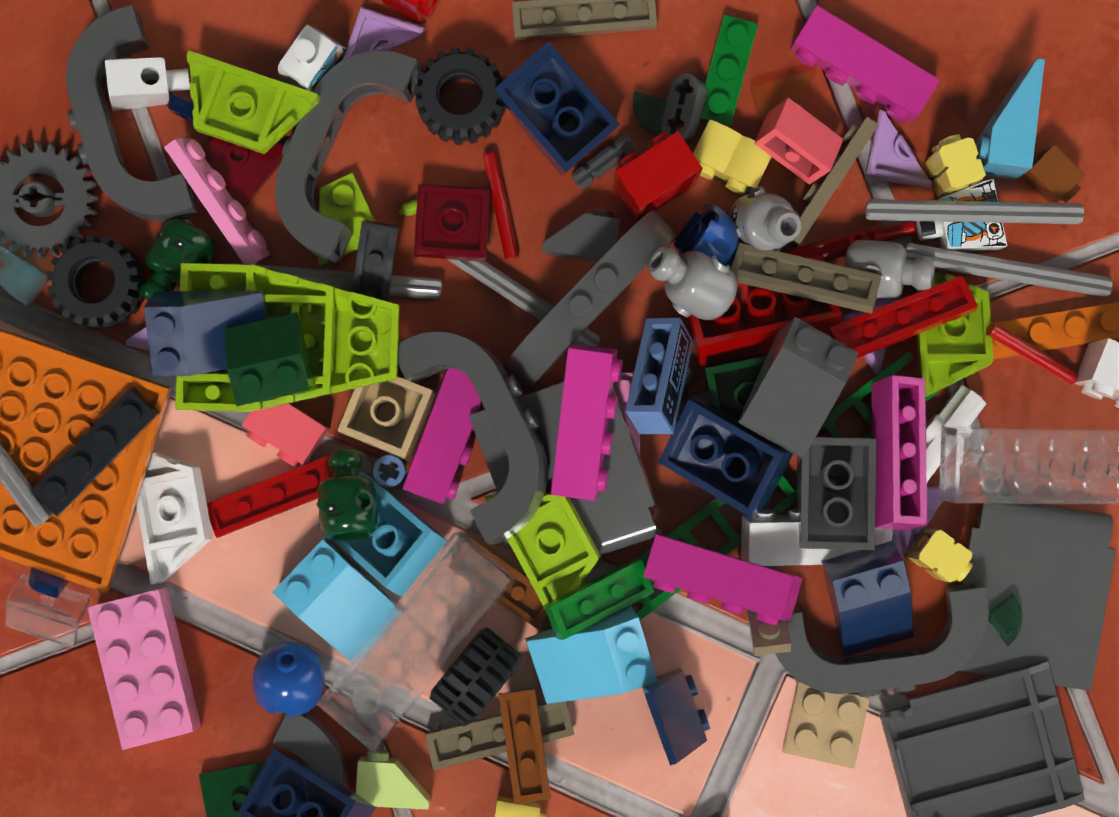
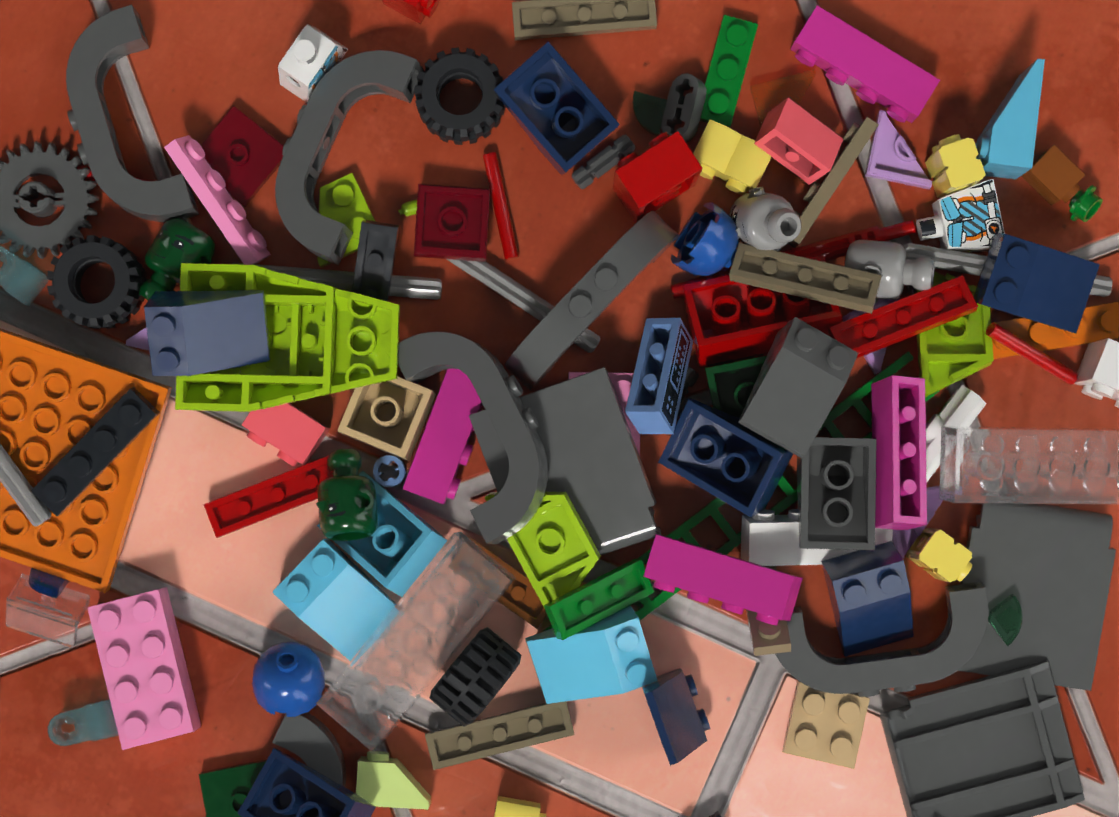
(90, 722): none -> clear light blue piece
(128, 82): white torso -> none
(172, 515): white wing -> none
(181, 107): clear blue tile -> none
(244, 104): lime wing -> none
(267, 359): dark green slope -> none
(380, 32): lavender tile -> none
(524, 746): dark orange plate -> none
(584, 238): dark grey slope -> none
(585, 421): dark pink brick -> none
(694, 282): light grey piece -> none
(974, 211): light grey axle -> none
(1035, 282): none -> dark blue slope
(1085, 204): none -> green plate

